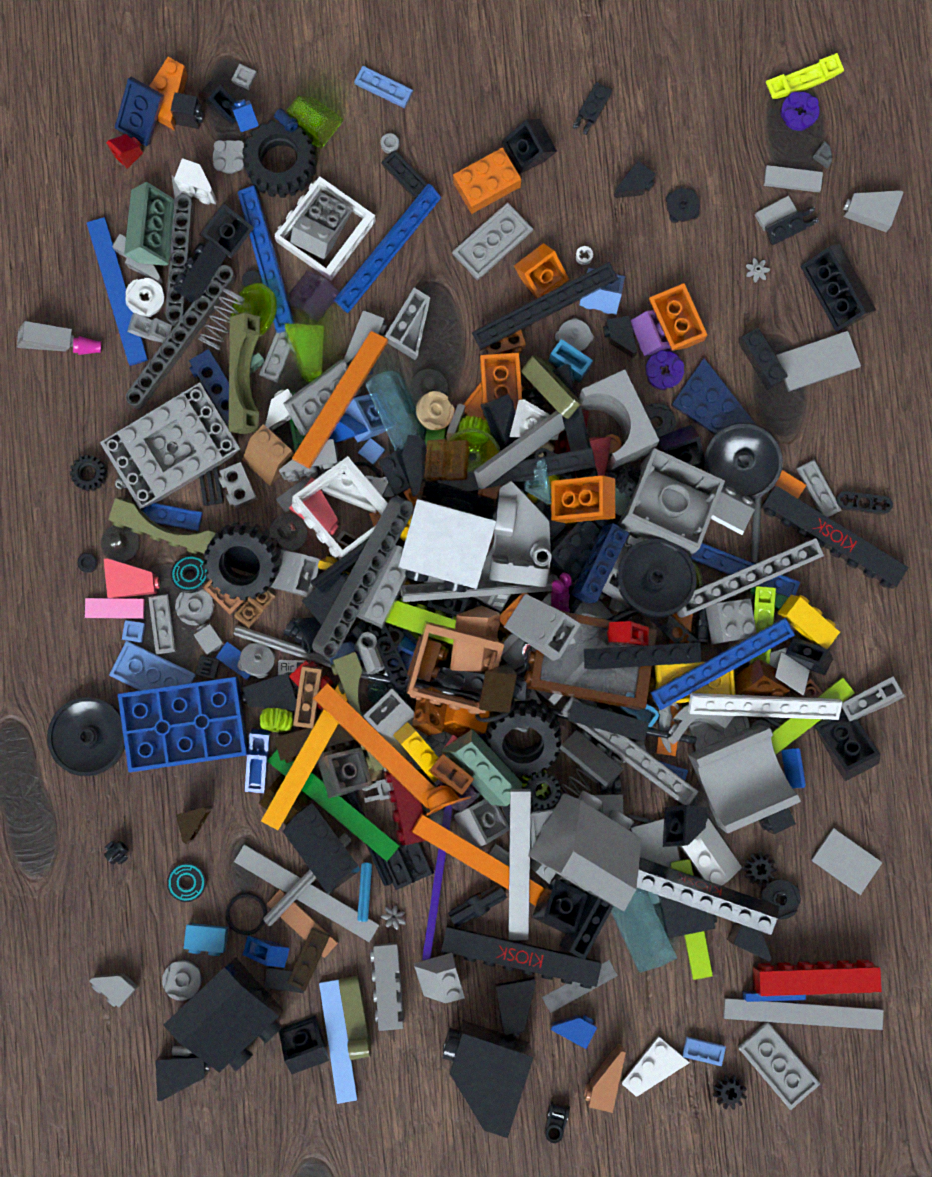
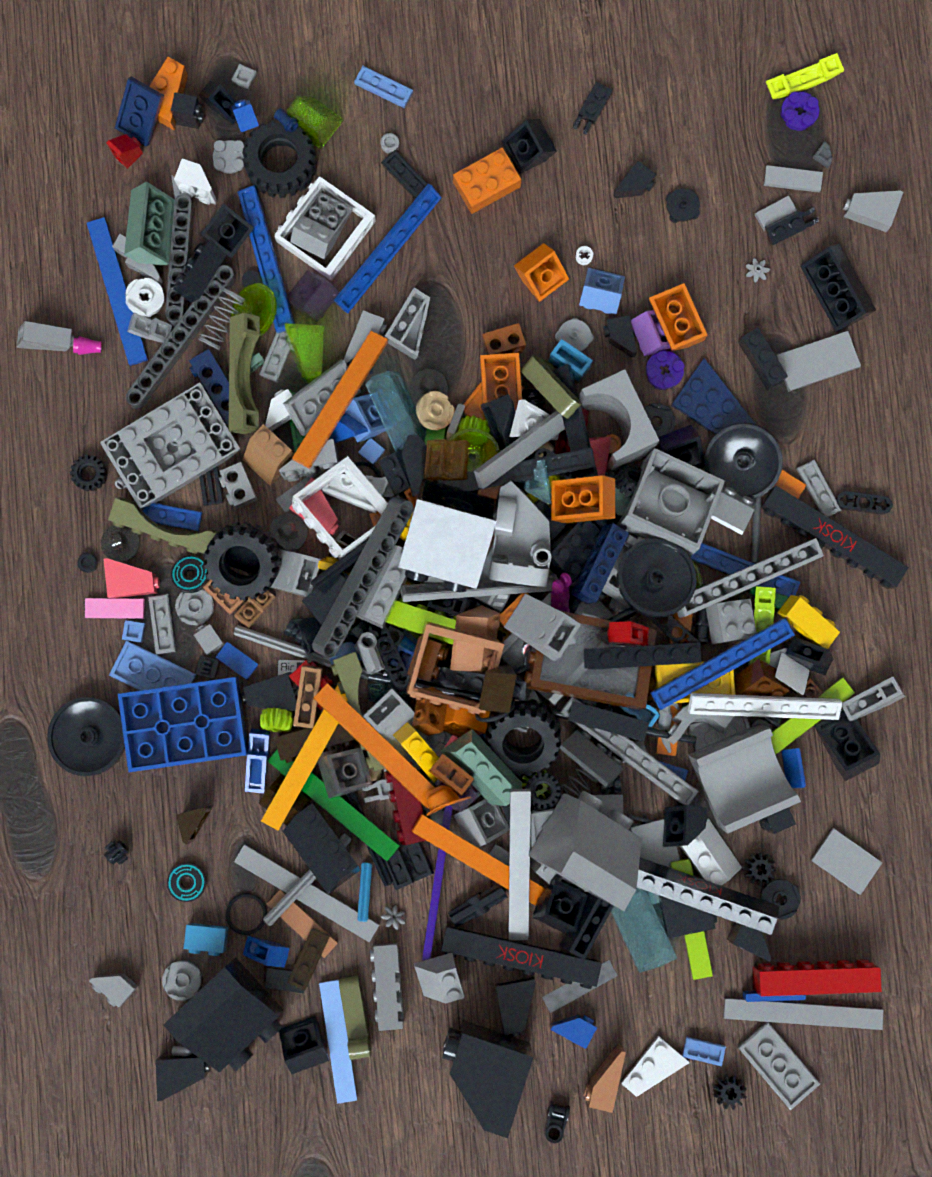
(256, 660): light grey piece -> none
(492, 241): light grey tile -> none
(545, 306): black tile -> none

